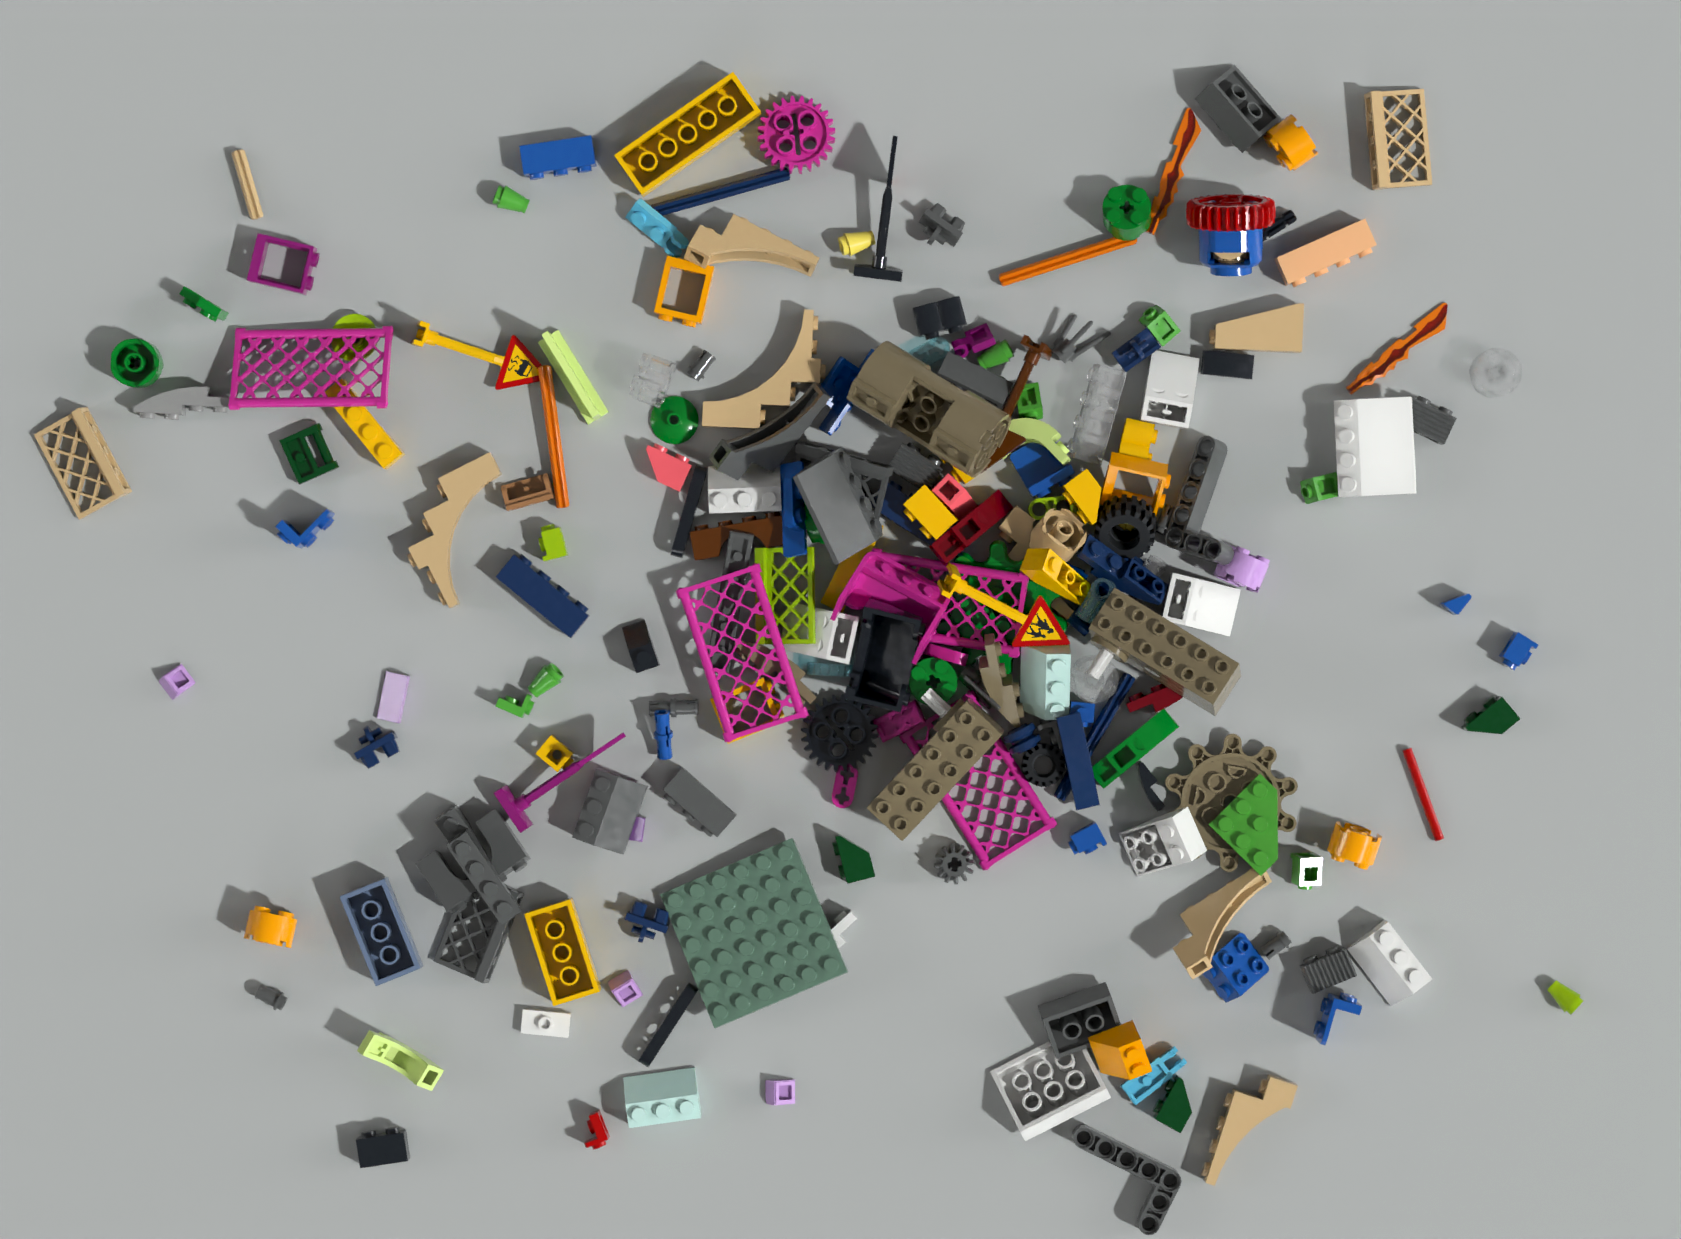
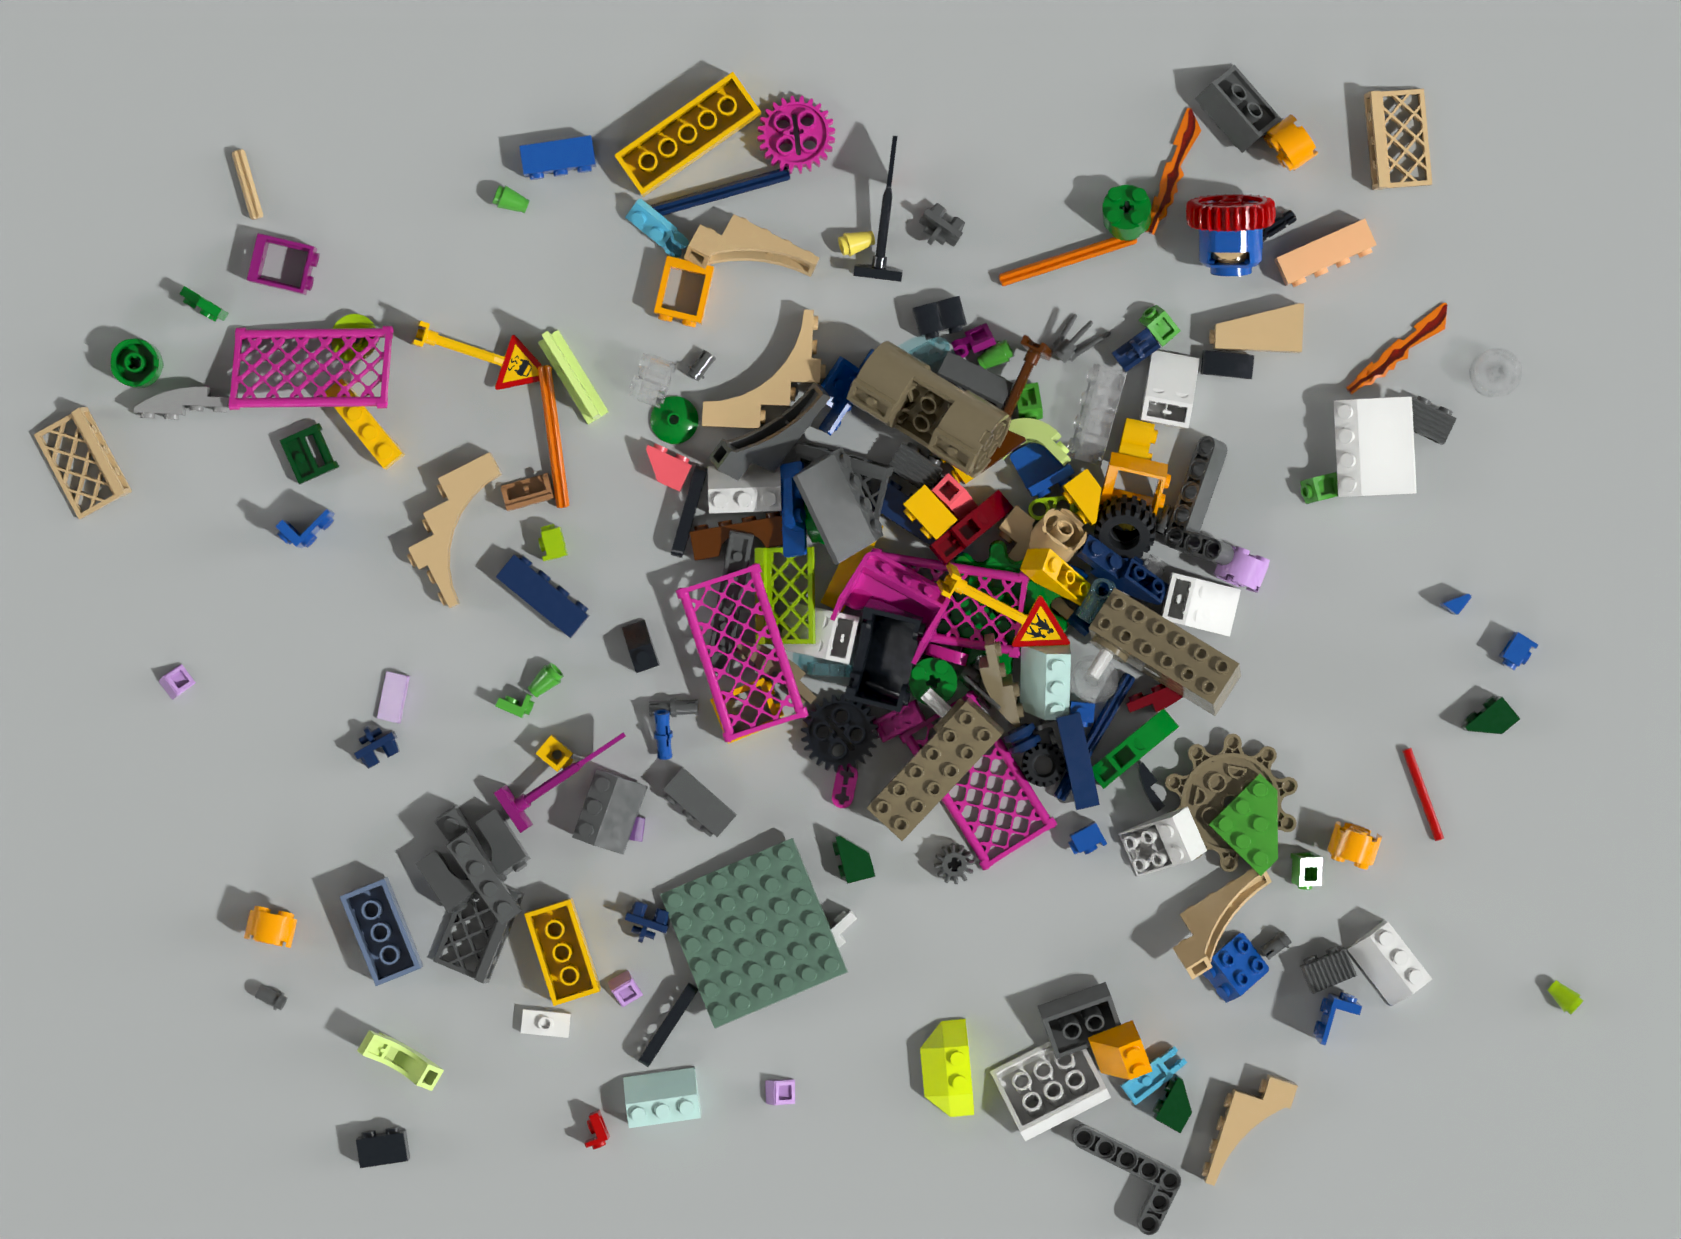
(947, 1068): none -> neon yellow wedge

